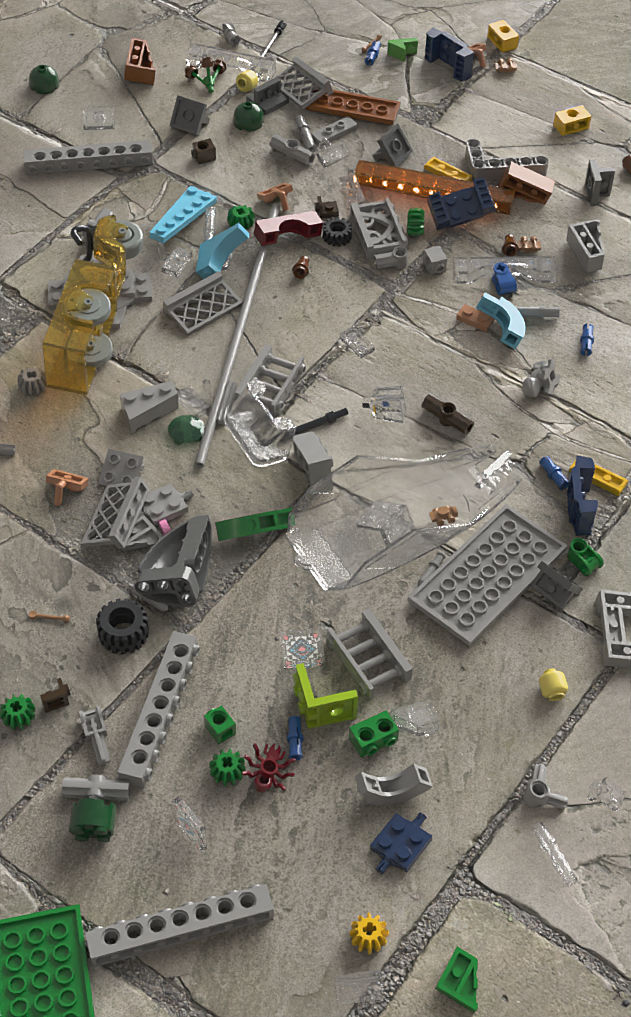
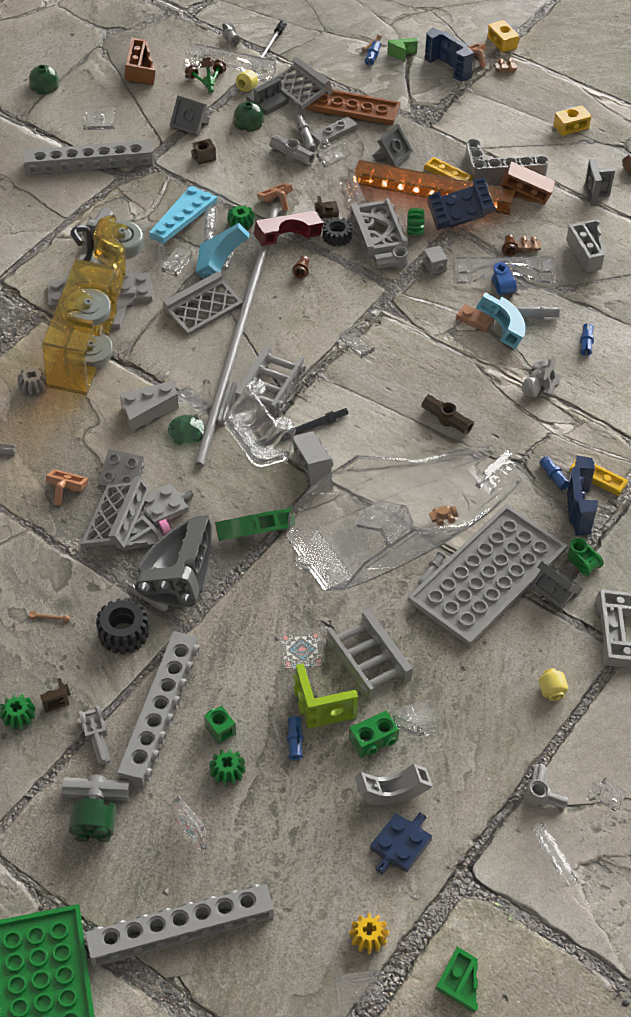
(268, 768): dark red animal -> none
(387, 404): clear torso -> none

